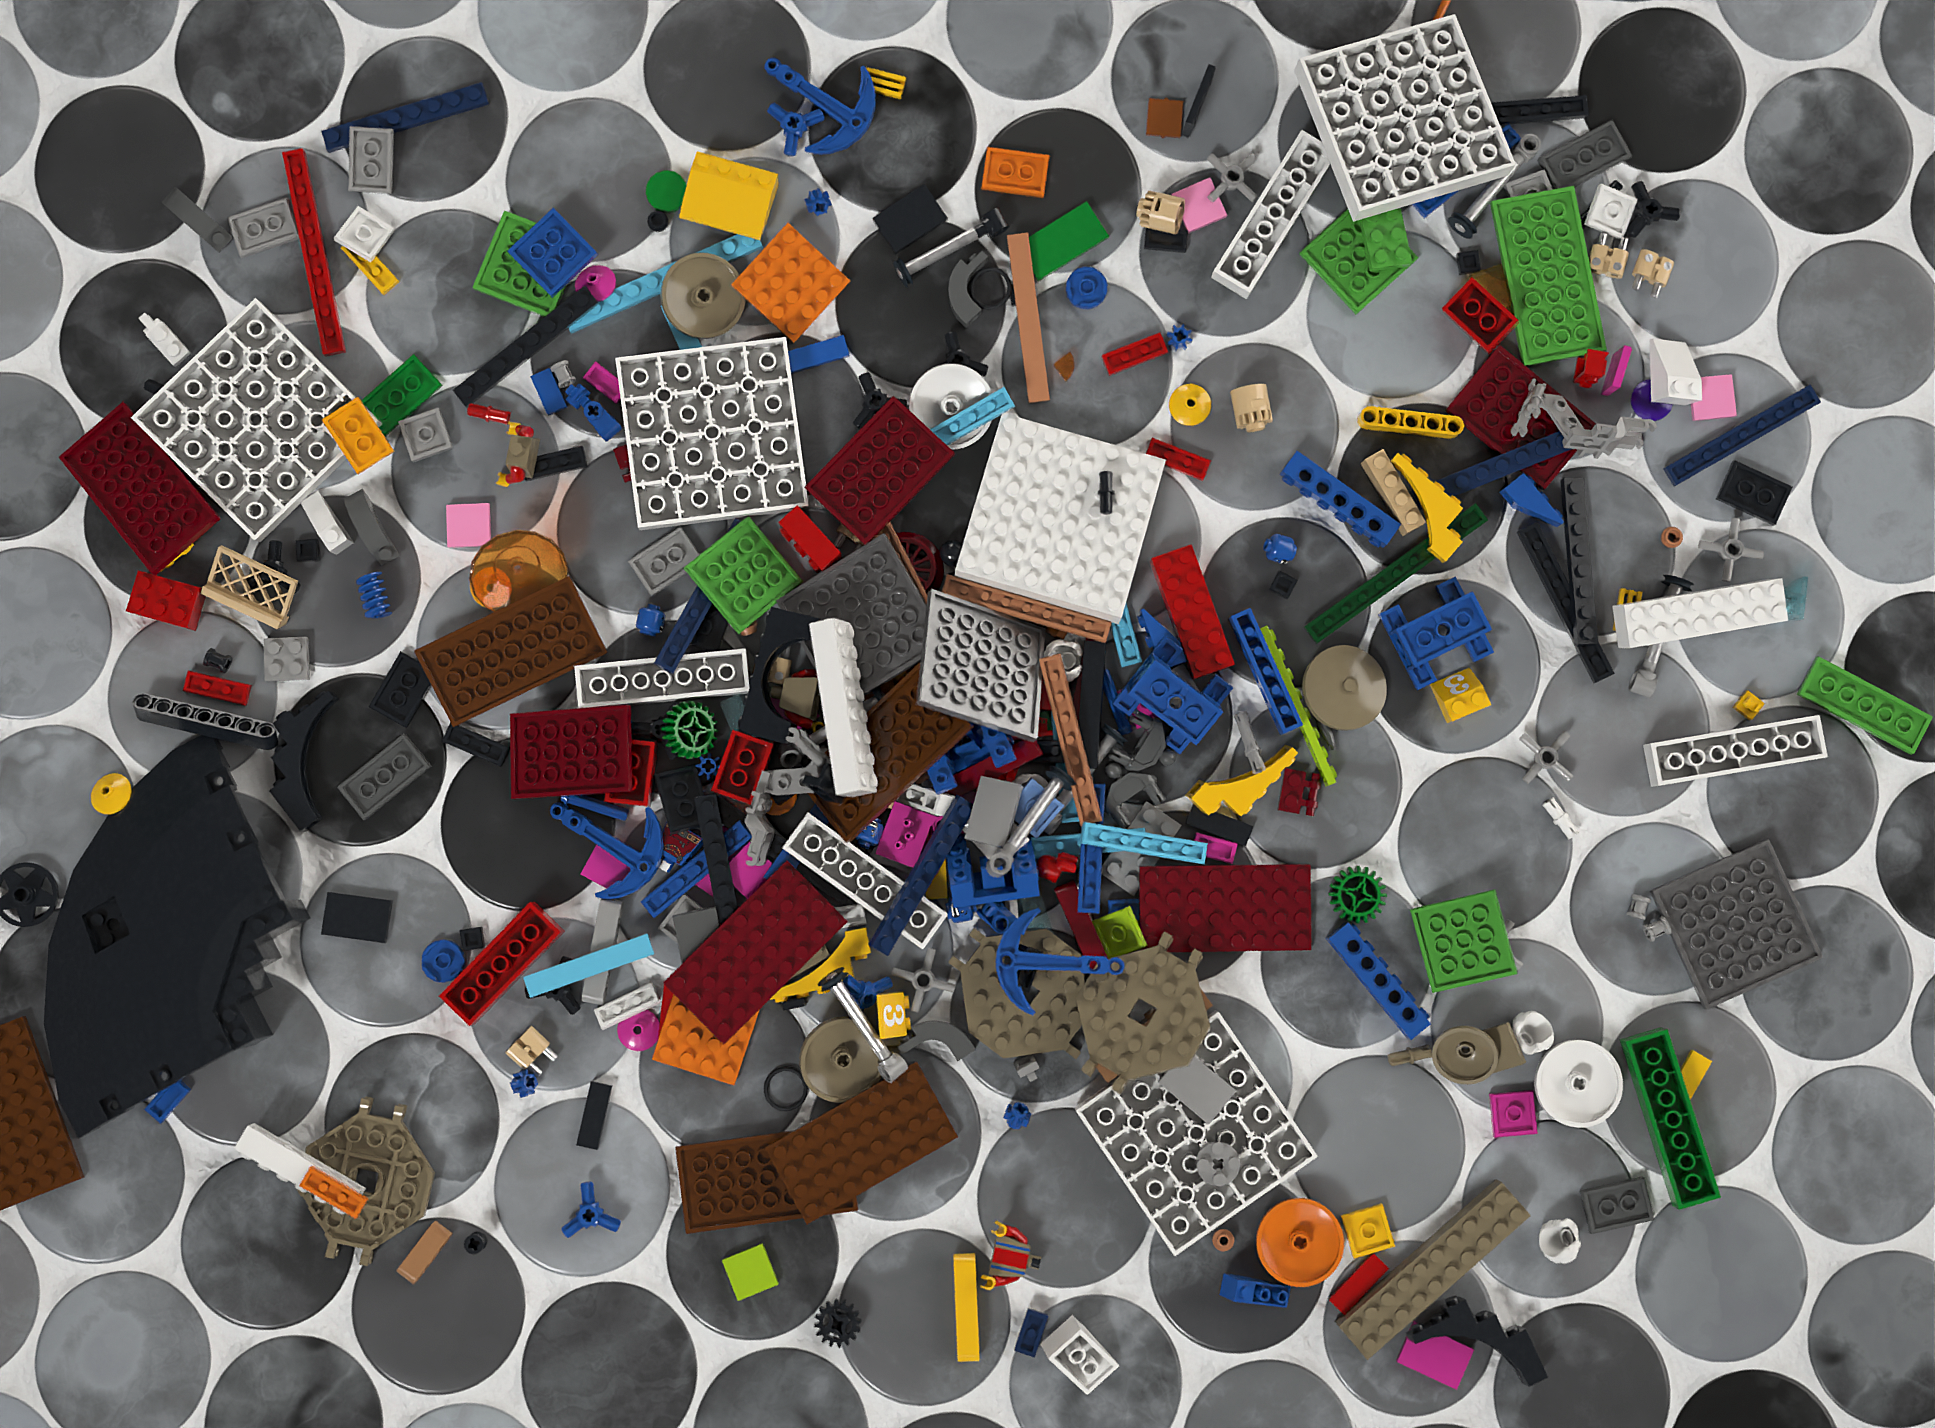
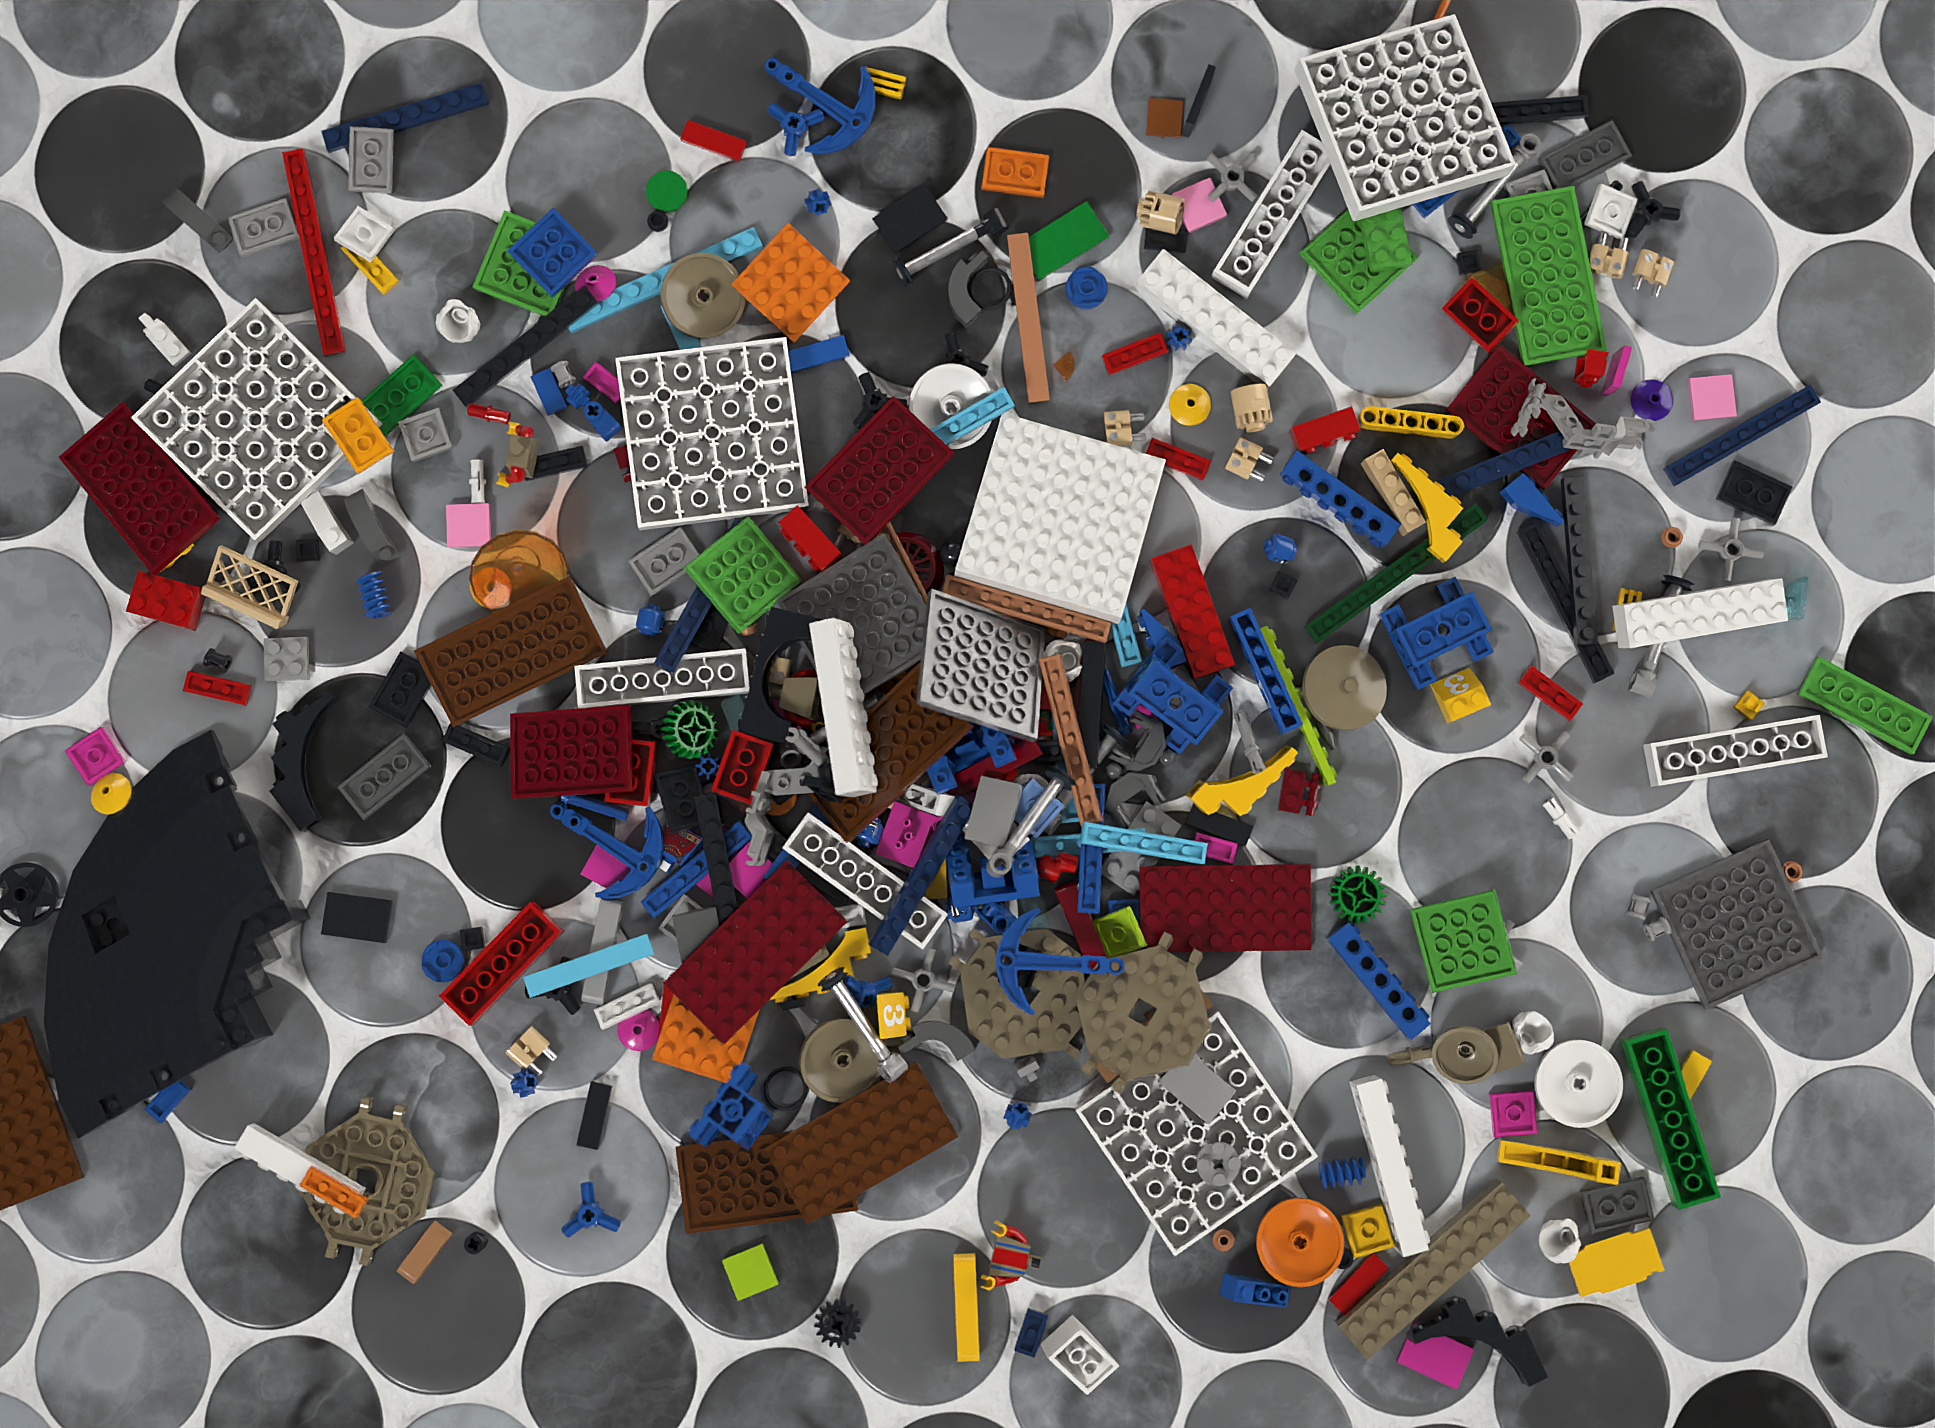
(95, 756): none -> dark pink tile
(205, 721): black beam -> none
(457, 322): none -> white hair
(477, 481): none -> white pin
(713, 141): none -> red tile
(729, 195): yellow slope -> none
(733, 1111): none -> blue piece
(1106, 492): black axle -> none
(1118, 427): none -> tan piece
(1214, 319): none -> white brick
(1244, 459): none -> tan piece
(1325, 431): none -> red brick
(1342, 1172): none -> blue piece
(1347, 1259): none -> black plate
(1389, 1165): none -> white brick
(1550, 693): none -> red plate
(1559, 1161): none -> yellow arch
(1615, 1262): none -> yellow piece
(1673, 373): white slope -> none
(1797, 871): none -> nougat plate

